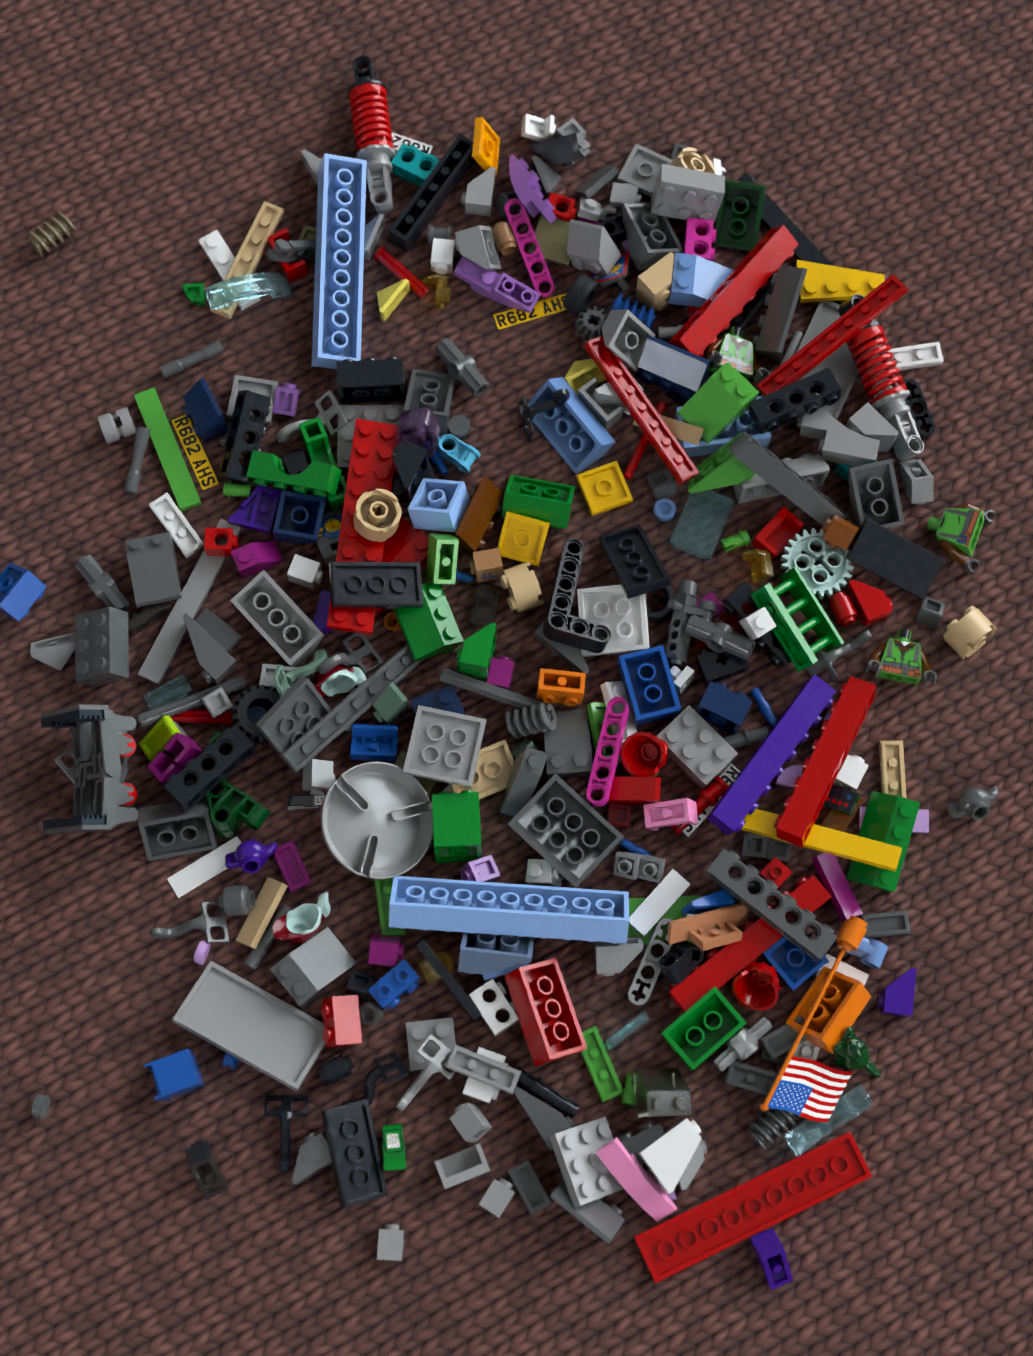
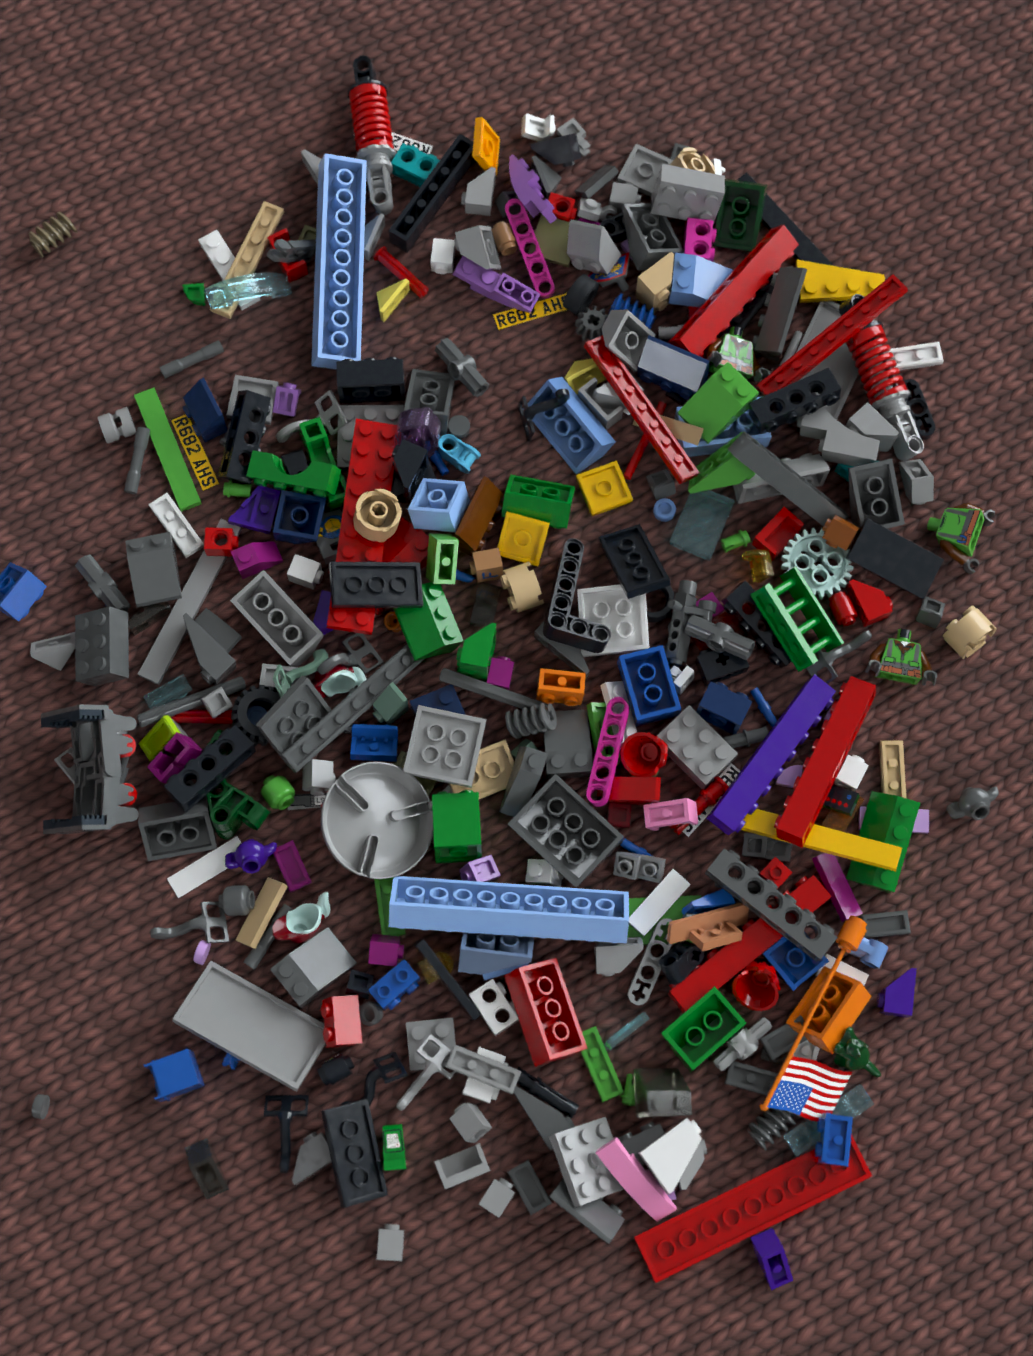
(278, 792): none -> bright green head
(440, 233): dark grey bush -> none
(443, 292): clear yellow plate -> none
(757, 623): white brick -> none
(834, 1139): none -> blue bracket

